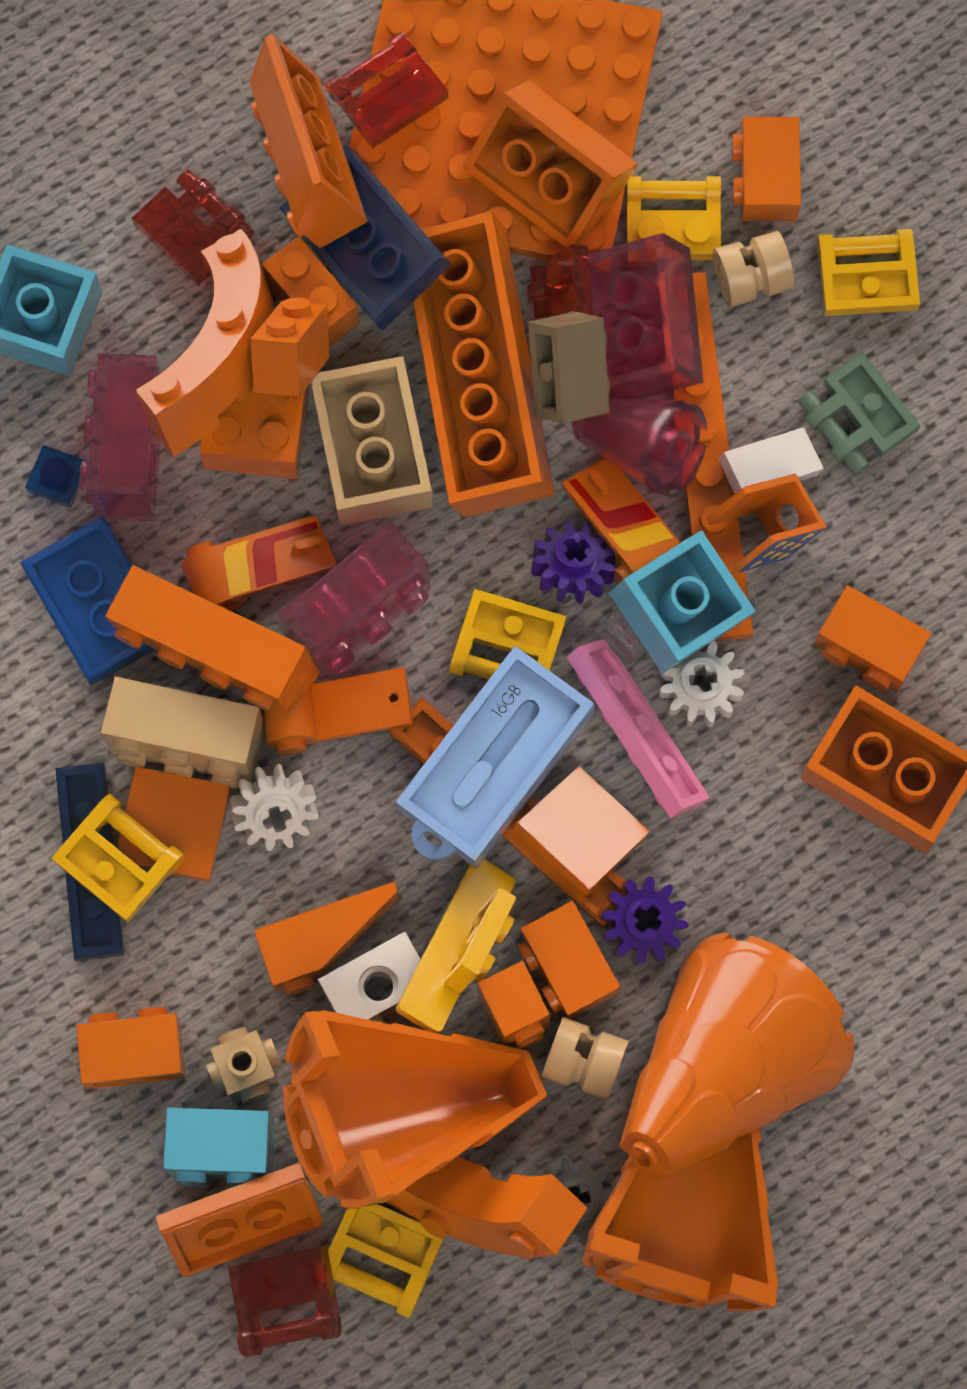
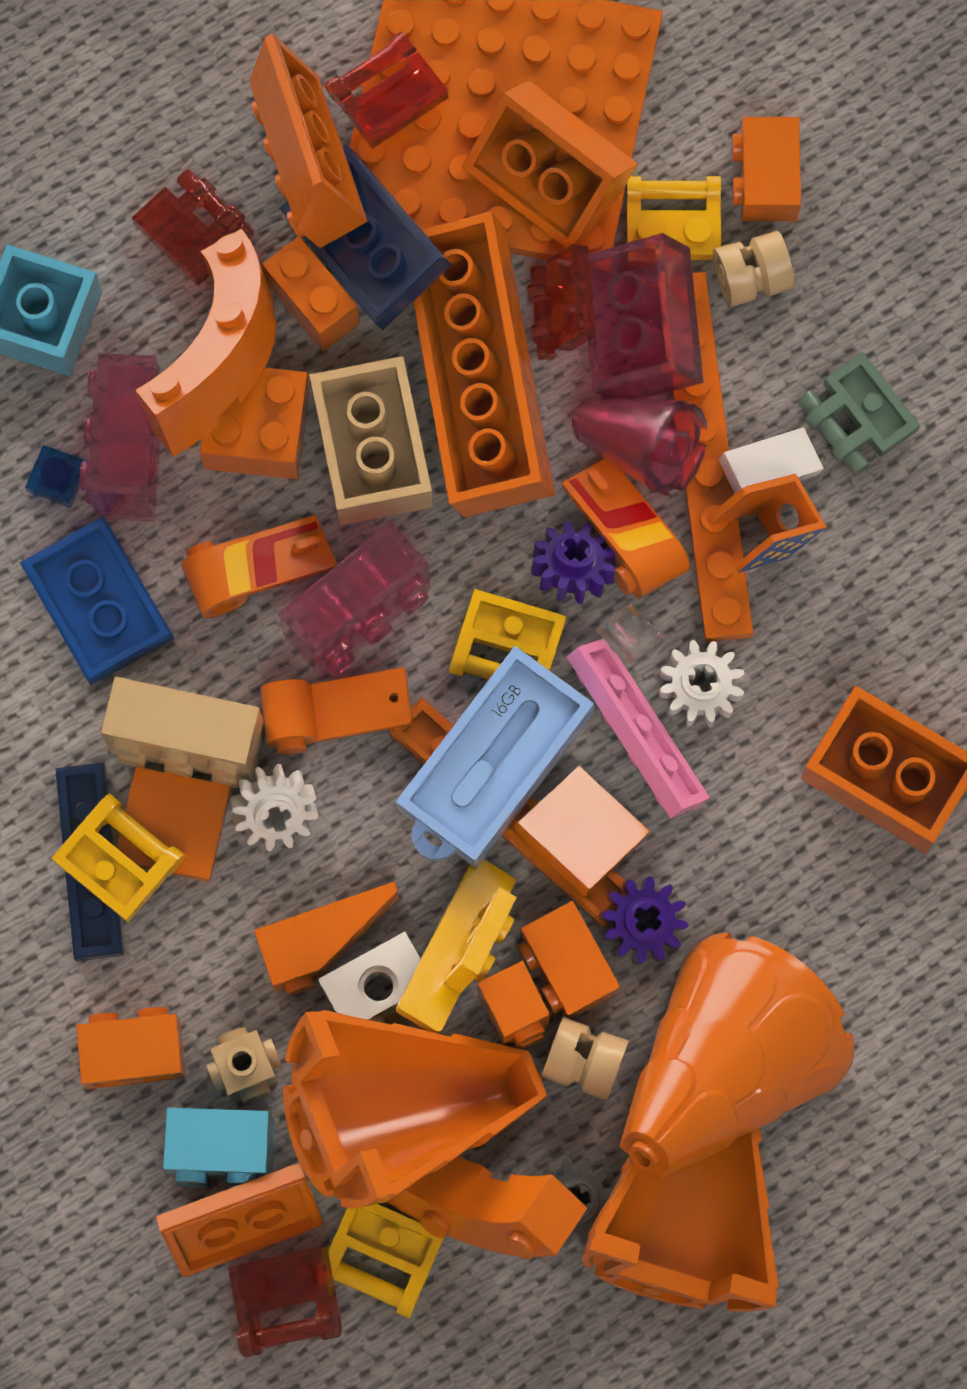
(211, 640): orange slope -> none
(290, 348): orange brick -> none
(569, 367): dark tan brick -> none
(681, 601): medium azure brick -> none
(868, 286): yellow plate -> none
(871, 640): orange brick -> none

